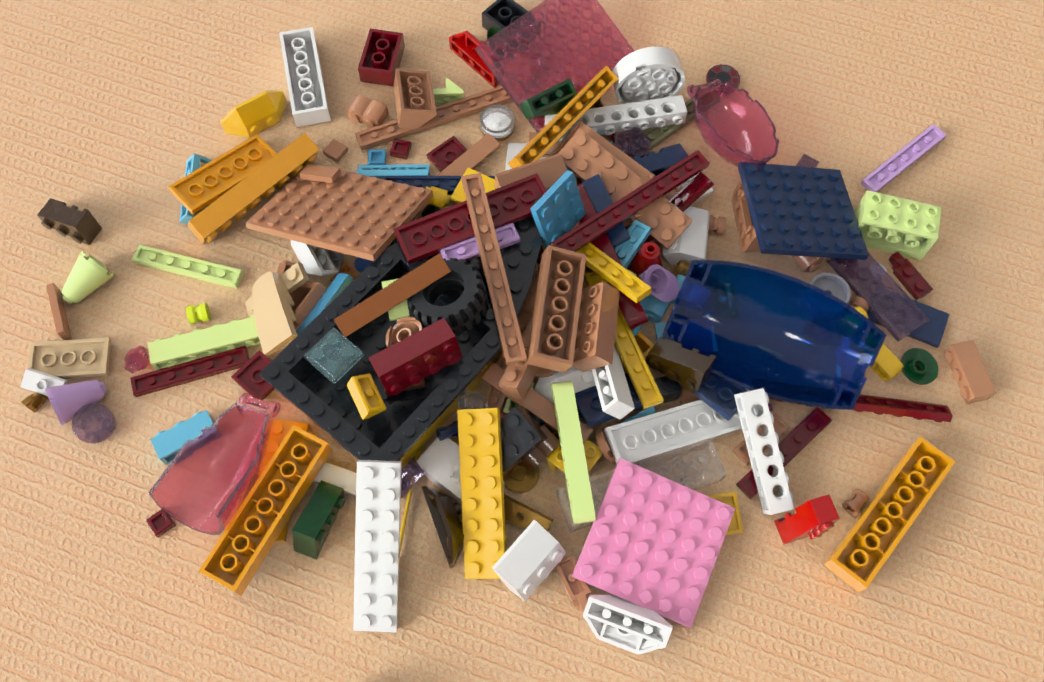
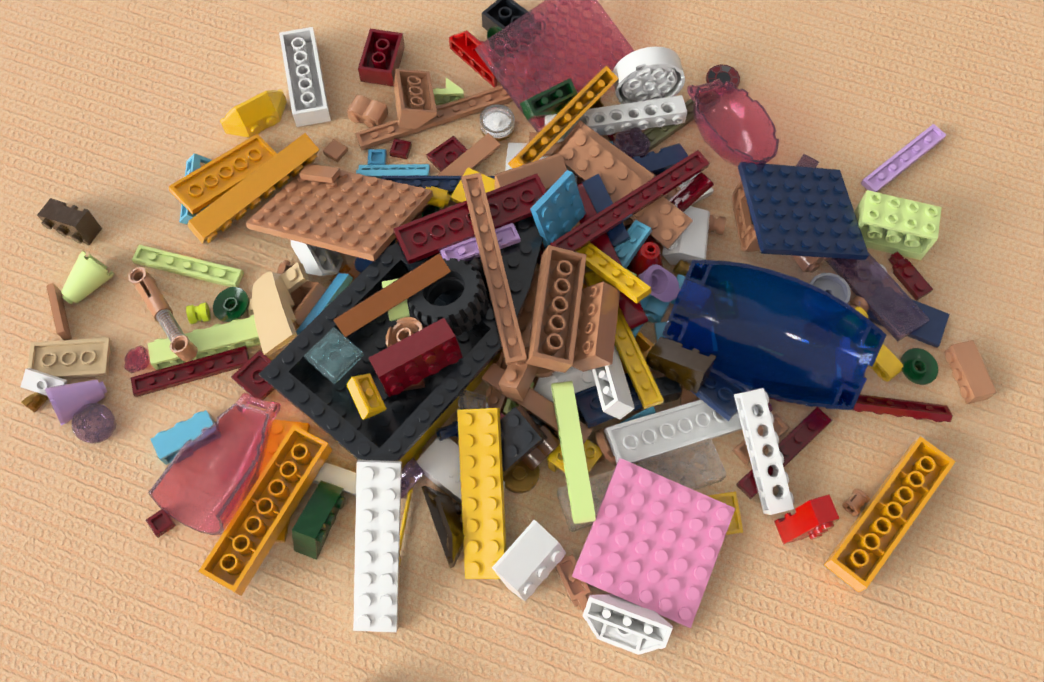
(162, 313): none -> nougat piece
(224, 303): none -> dark green dish
(513, 510): pearl gold tile -> none

